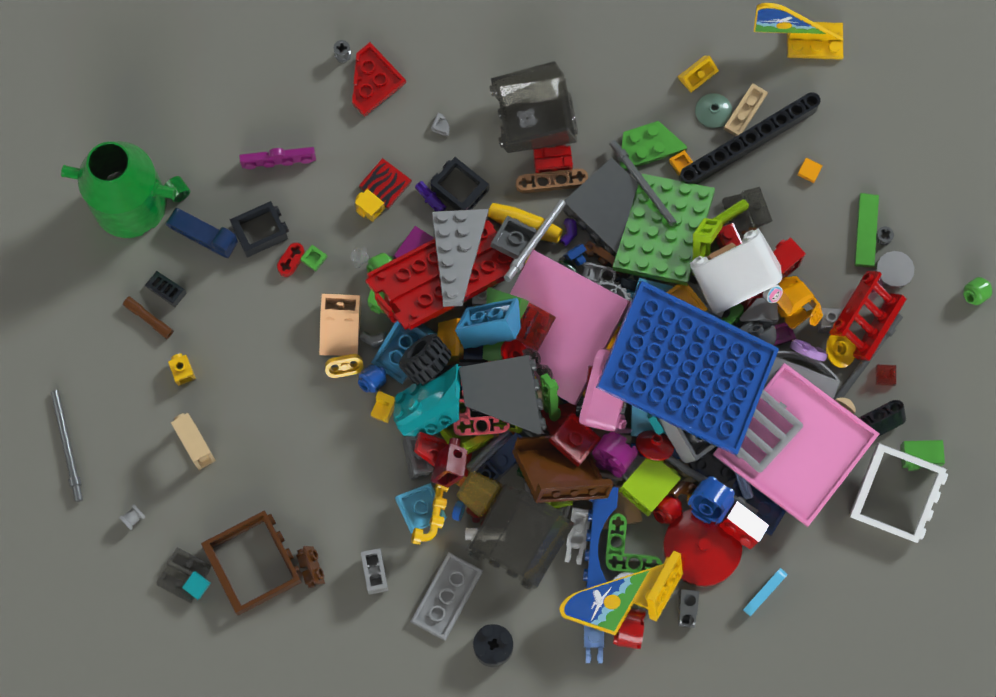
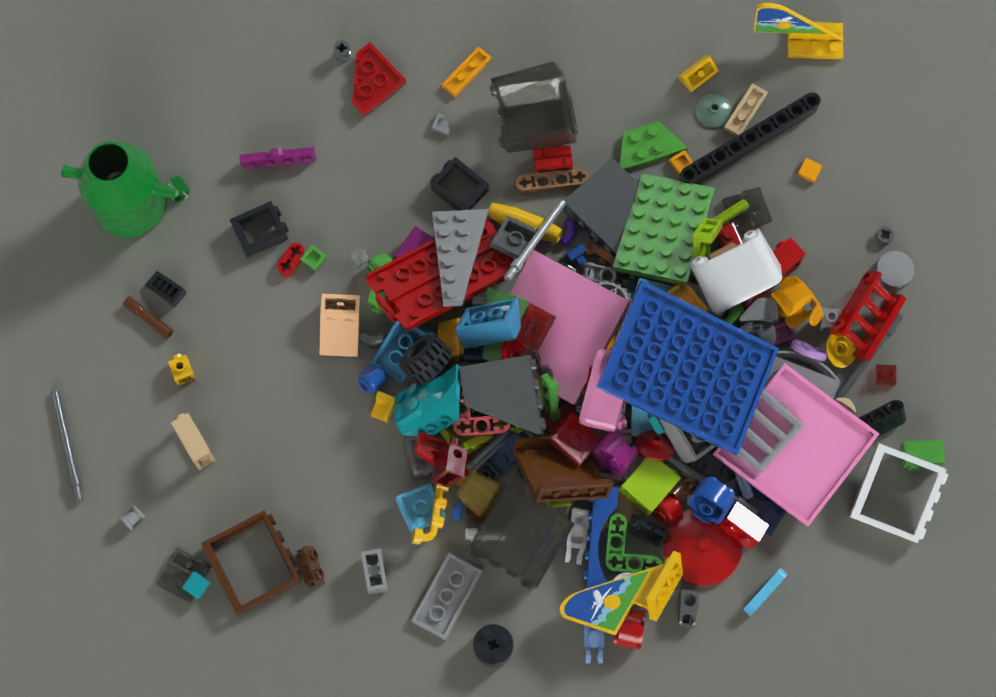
(216, 240): dark blue beam -> none
(344, 366): yellow plate -> none
(369, 205): yellow brick -> none
(386, 182): red tile -> none
(430, 197): dark purple axle -> none
(466, 72): none -> light orange tile
(526, 122): clear plate -> none
(623, 157): dark grey bar -> none
(646, 530): none -> black hinge
(773, 294): tile -> none
(866, 230): bright green tile -> none
(977, 291): bright green head -> none

